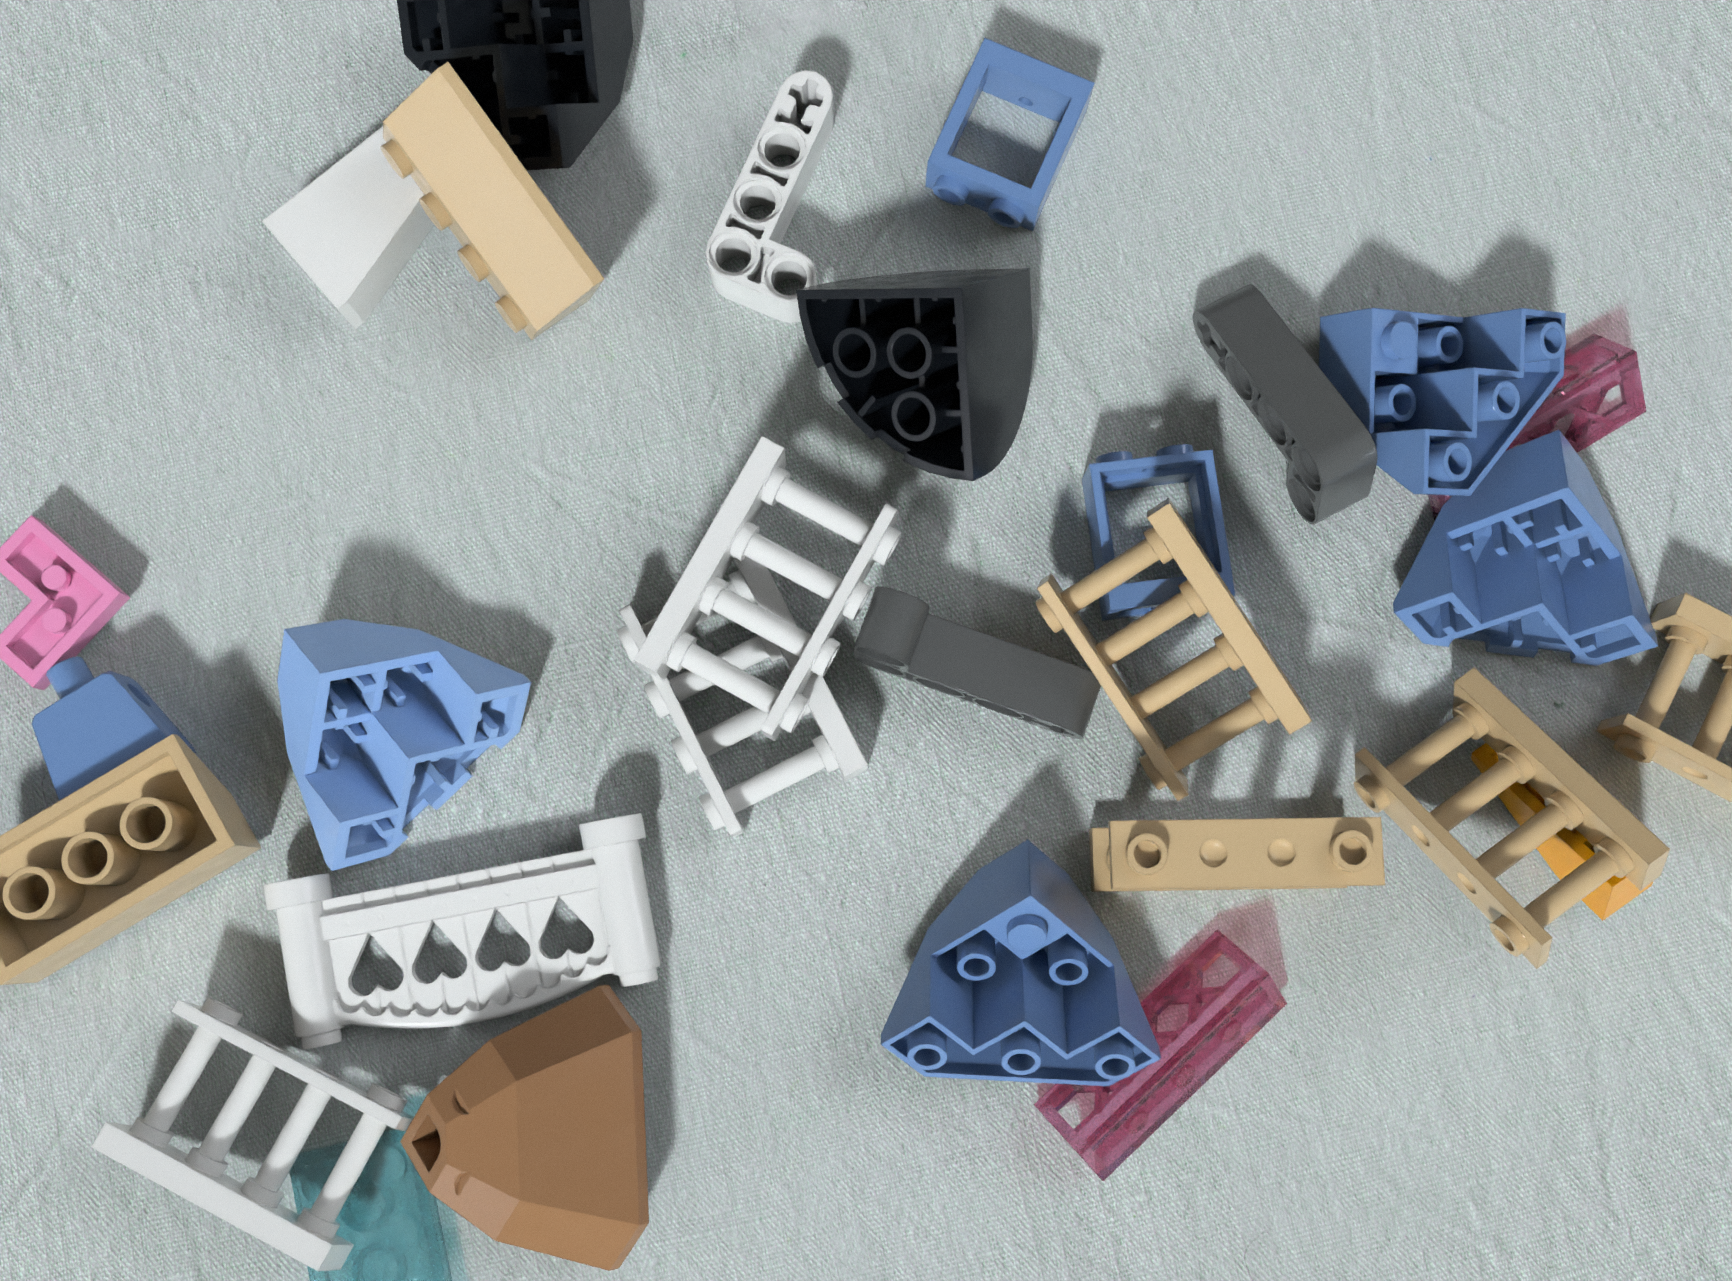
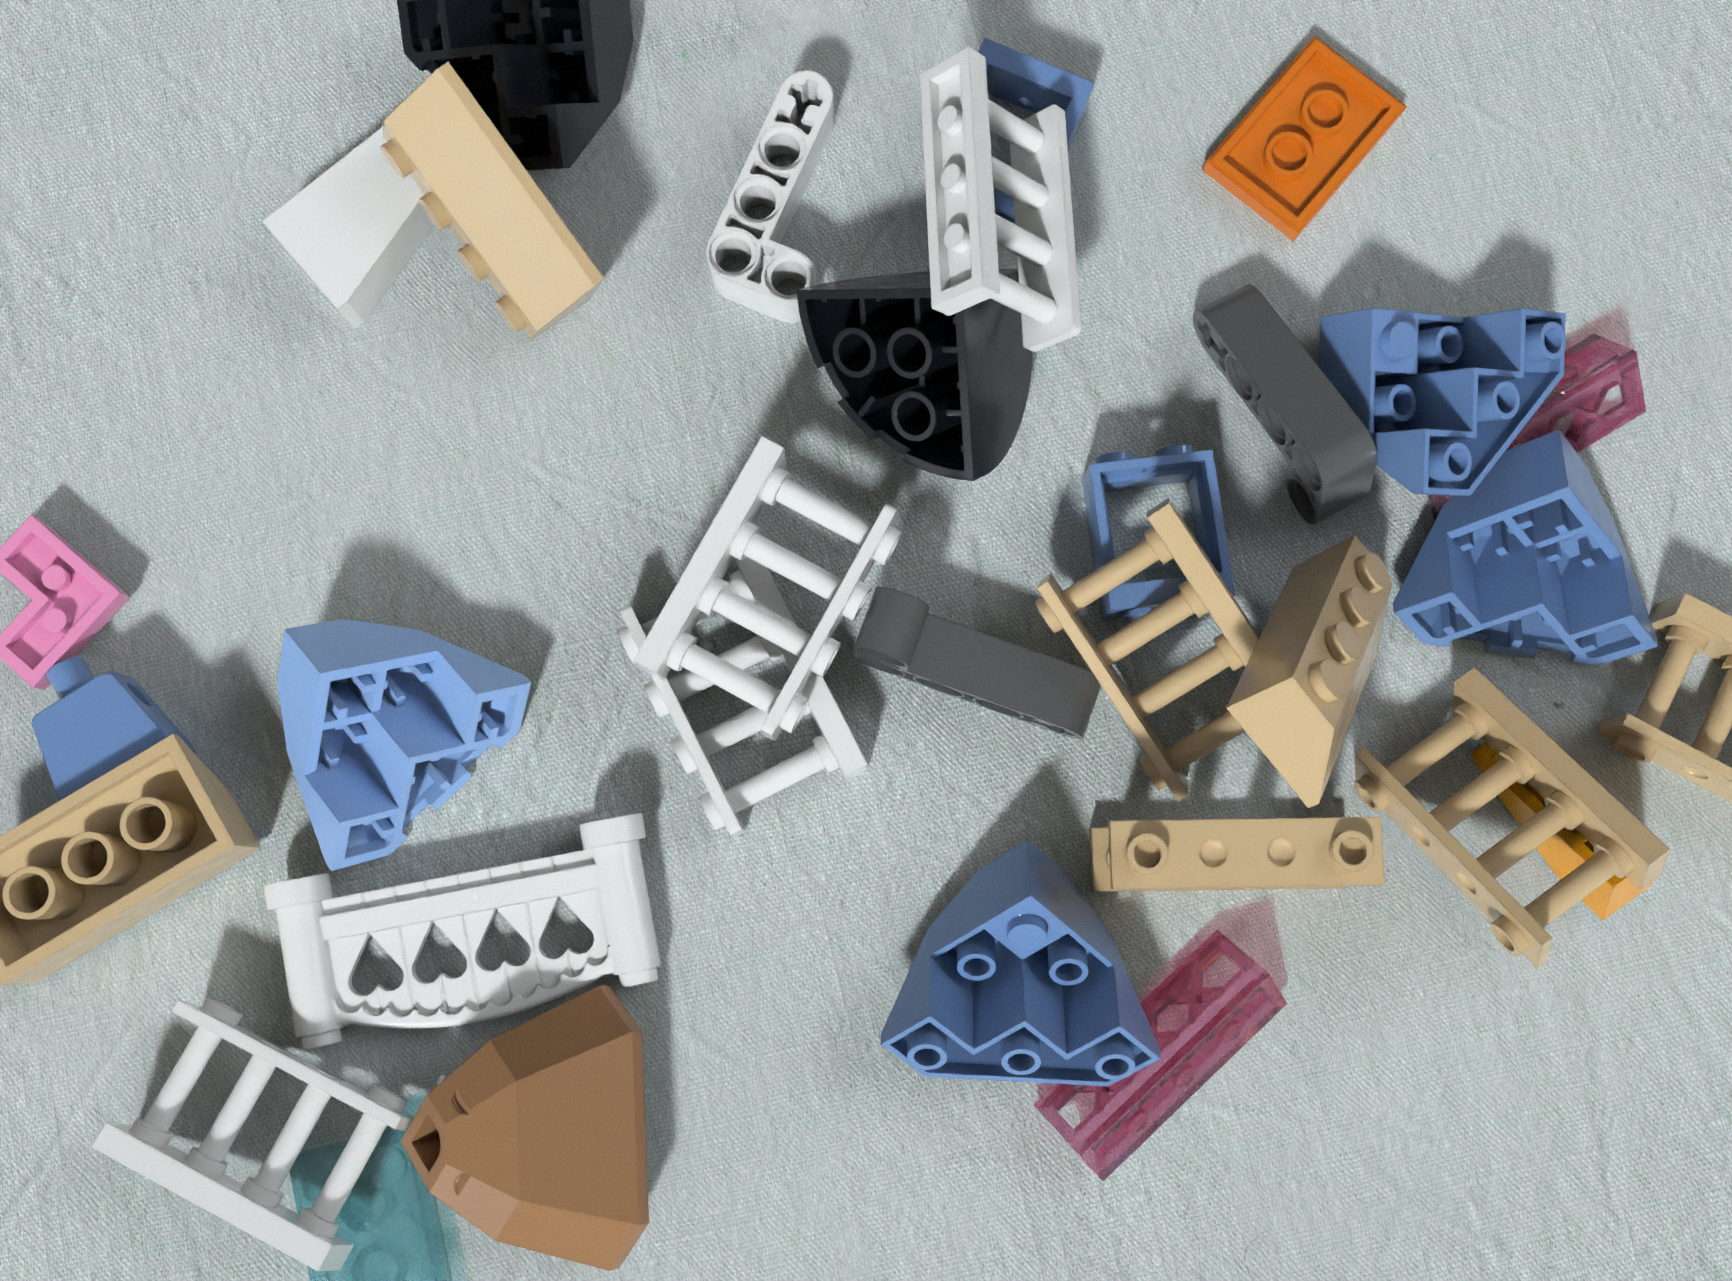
(962, 205): none -> white fence
(1303, 138): none -> orange tile
(1314, 664): none -> tan slope

